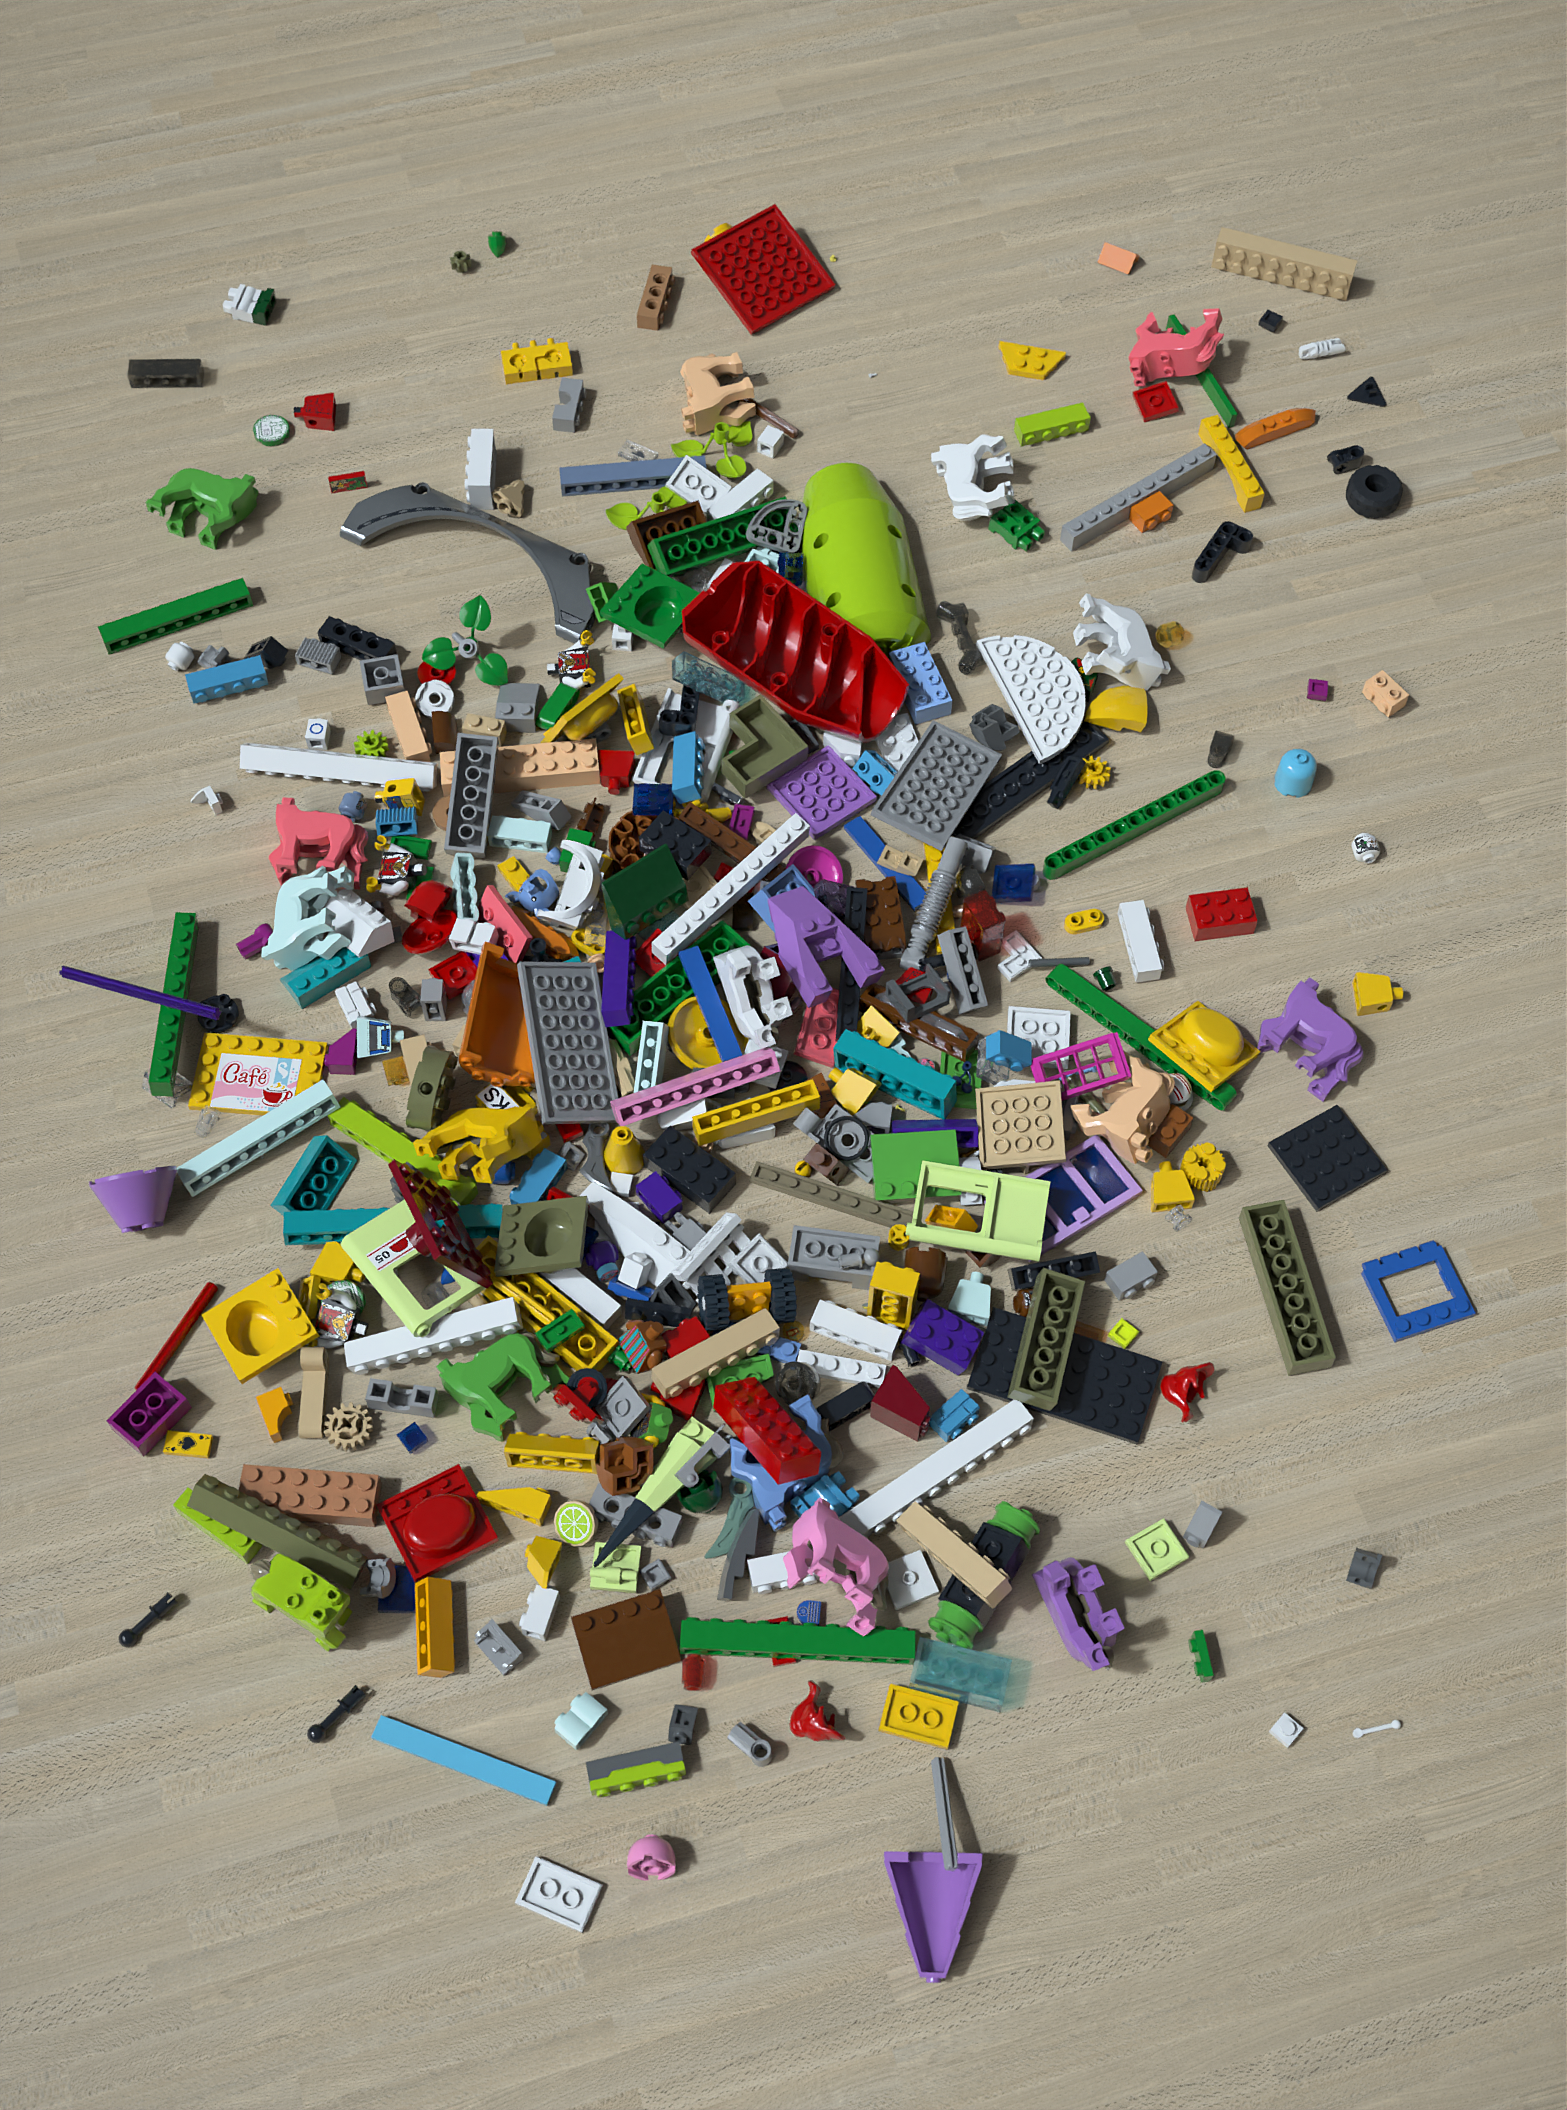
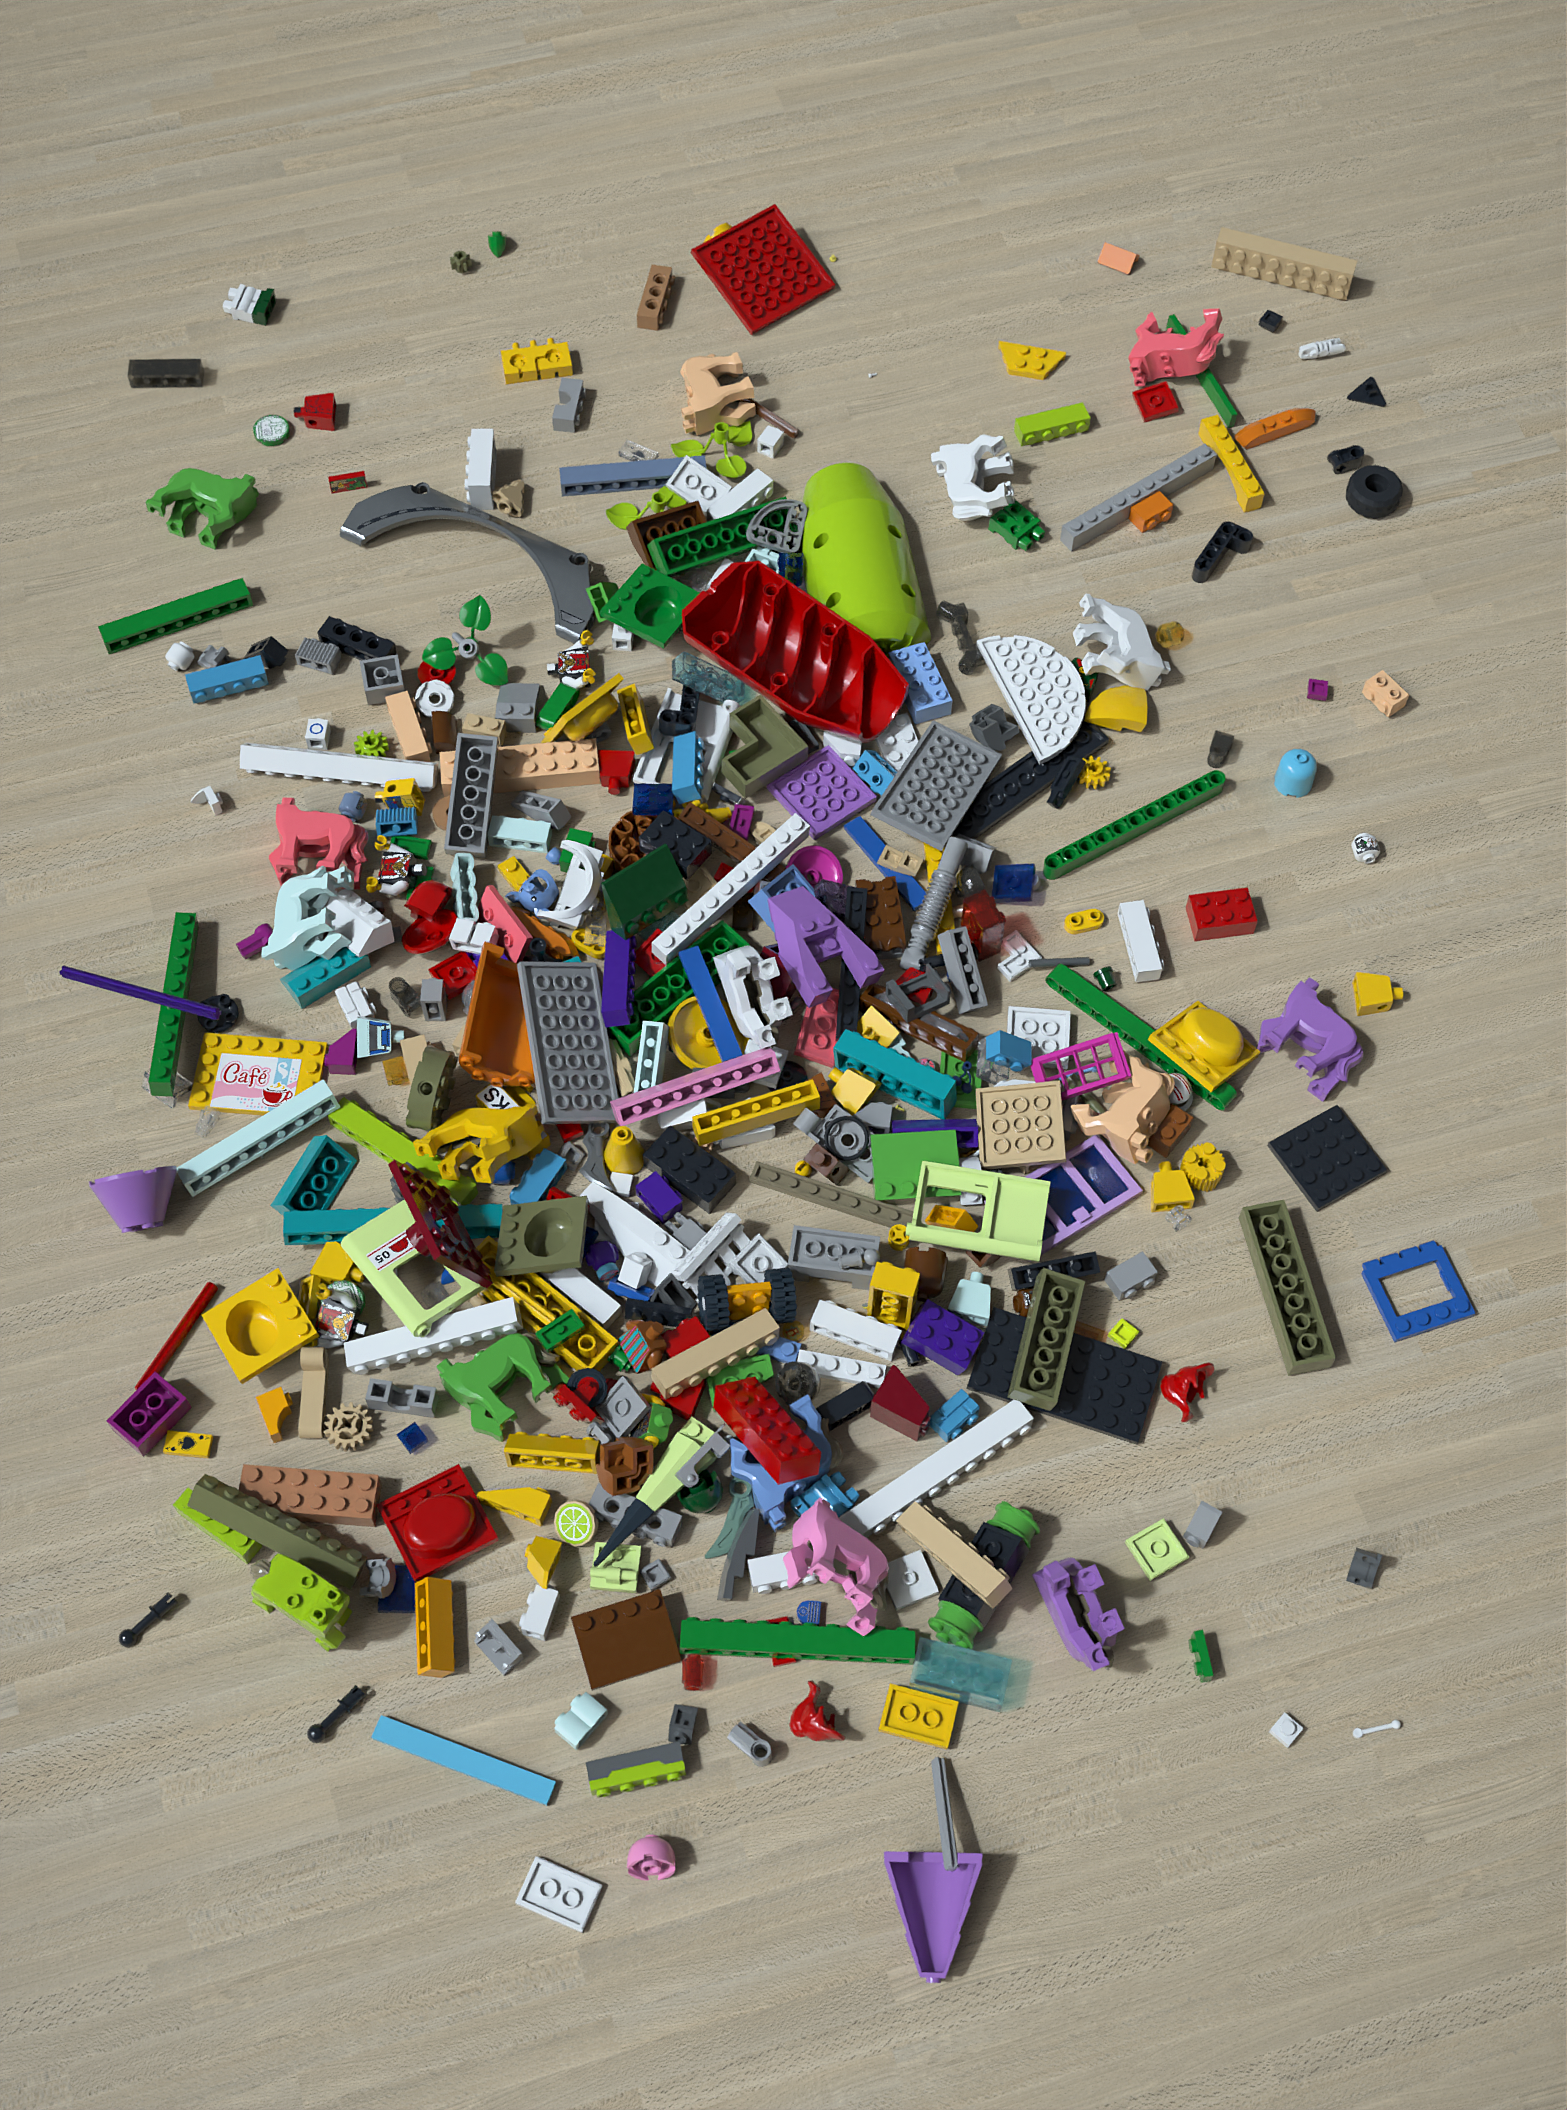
(592, 812): reddish brown hinge -> none
(599, 960): light nougat plate -> none

